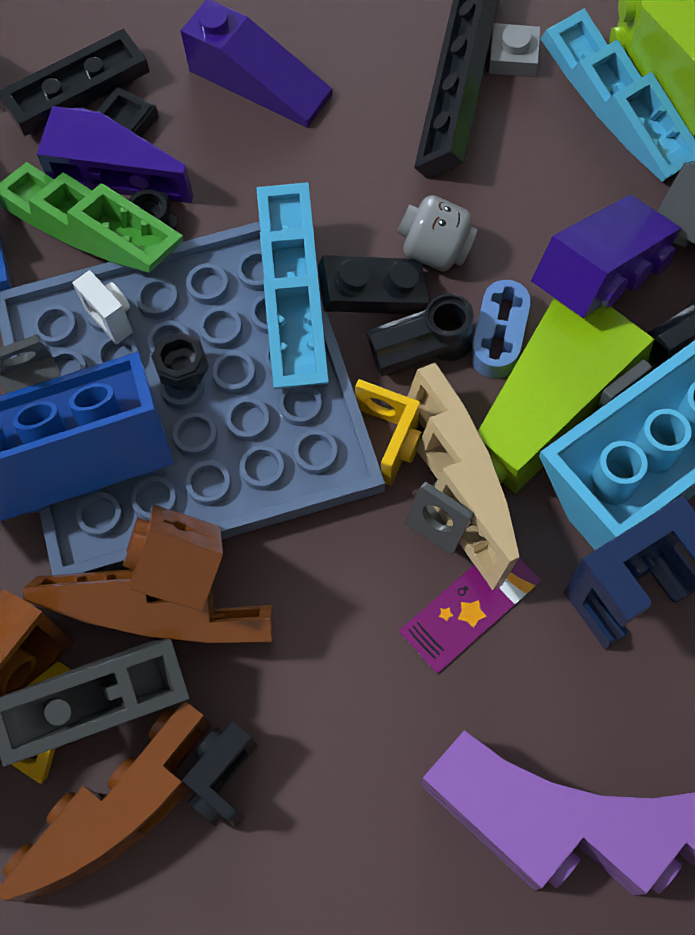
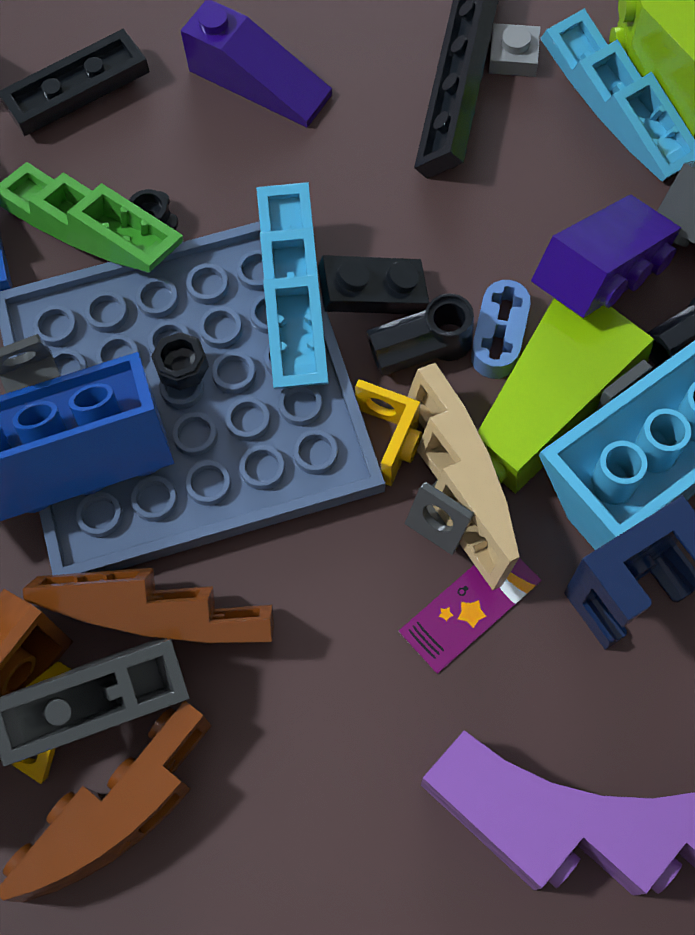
(103, 151): dark purple slope -> none
(104, 305): white plate -> none
(129, 111): black tile -> none
(174, 557): dark orange brick -> none
(219, 760): black bracket -> none
(437, 233): light grey head -> none

